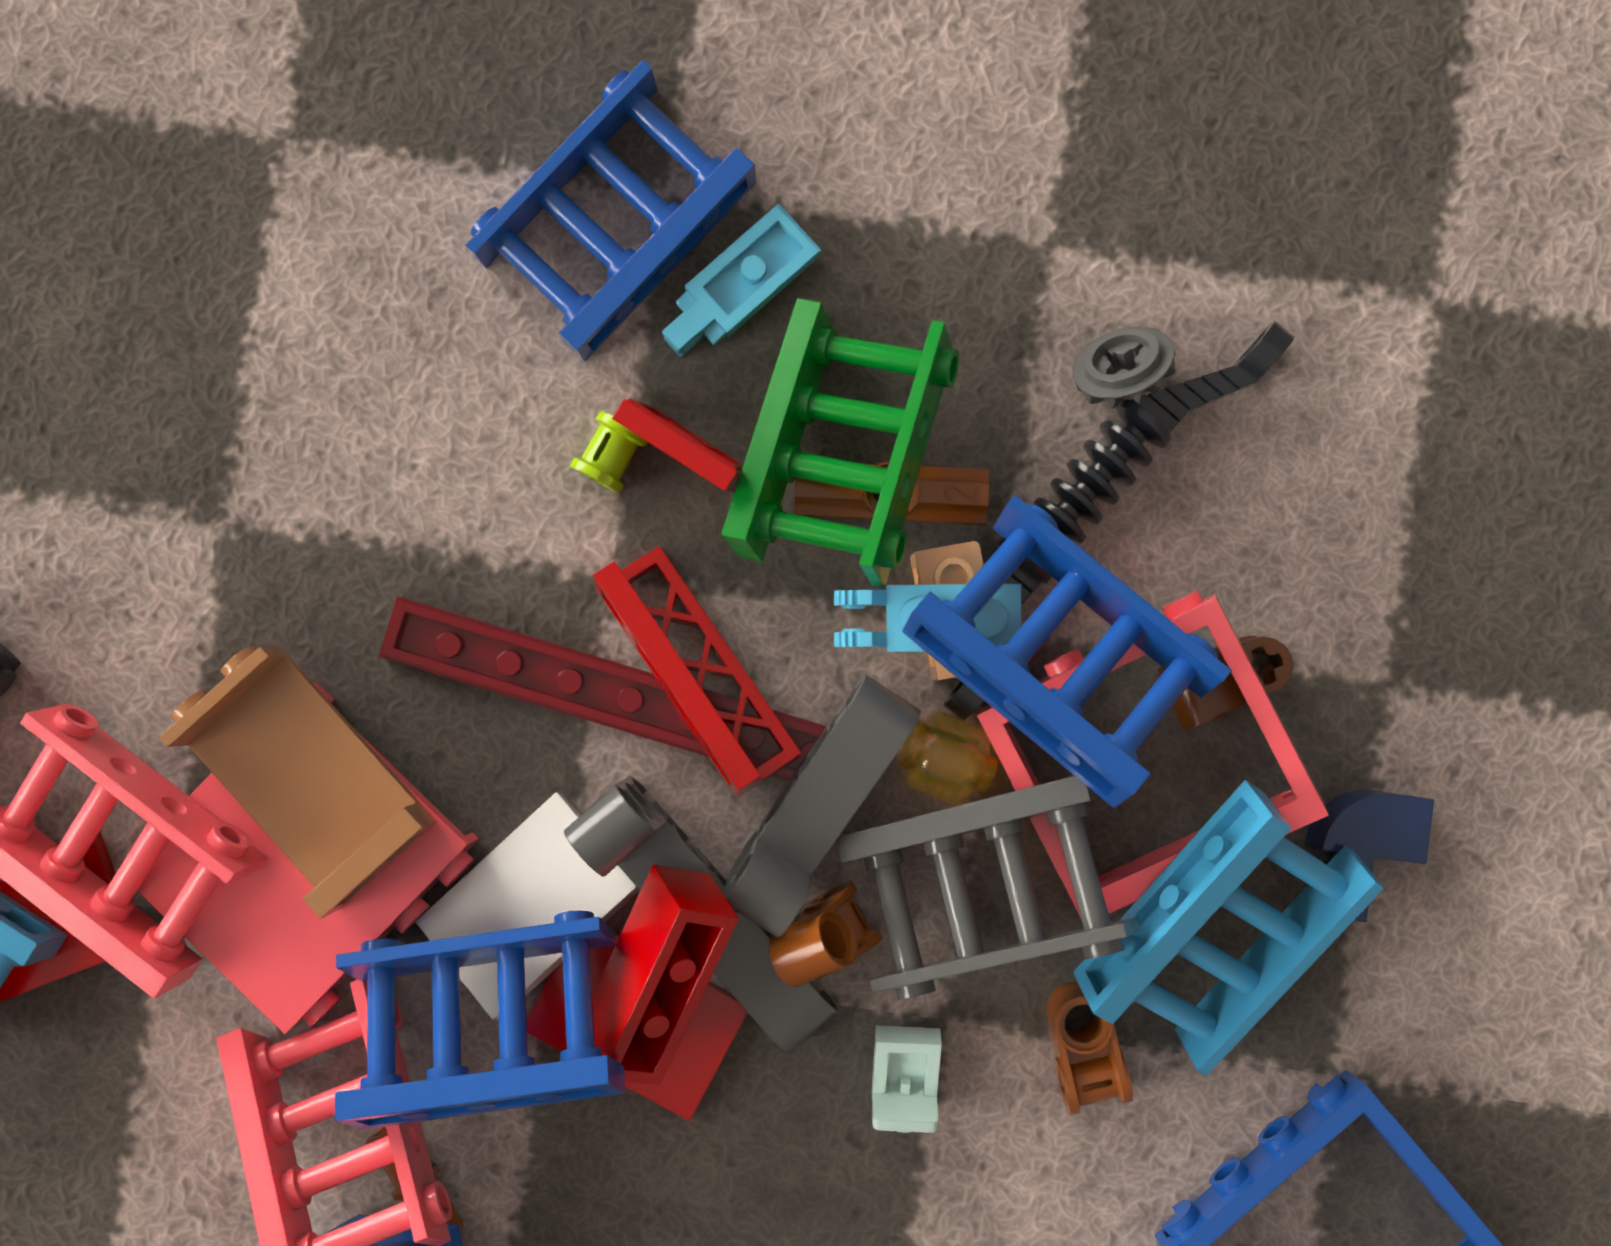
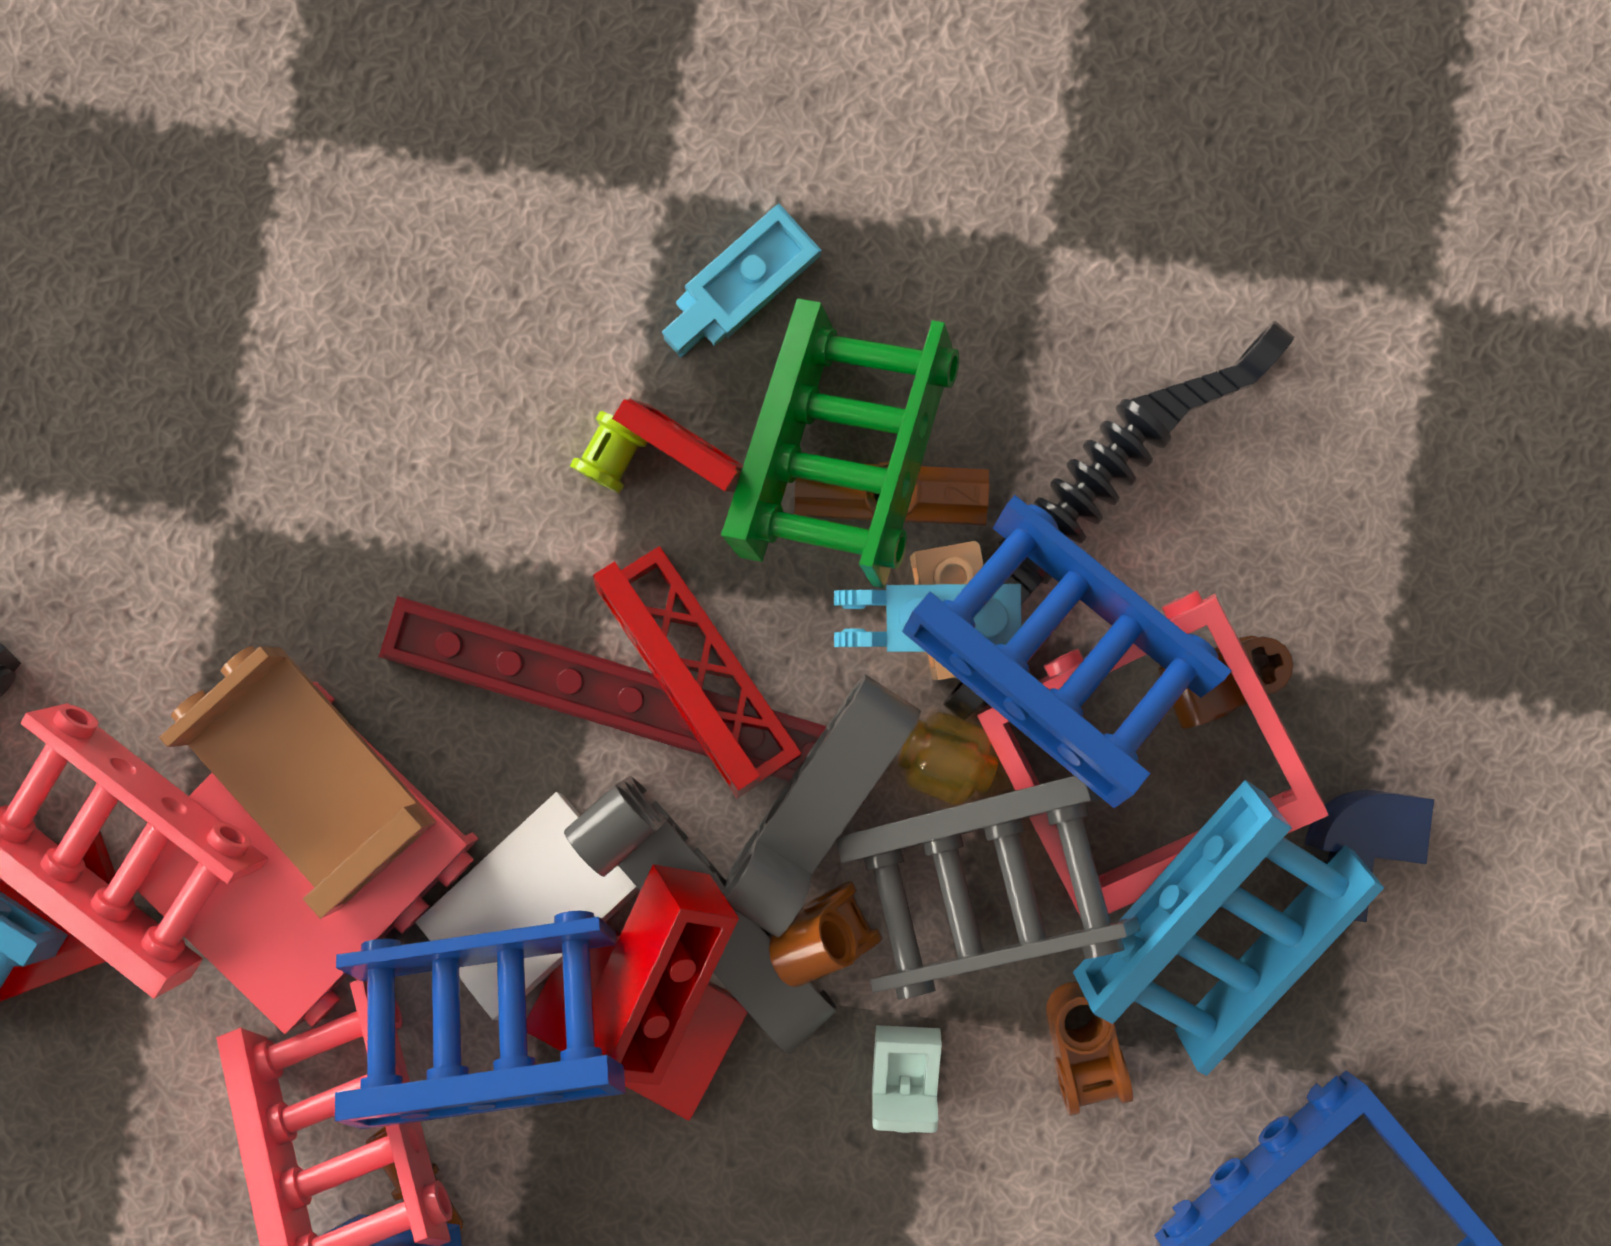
(629, 271): blue fence -> none
(1124, 348): dark grey gear -> none

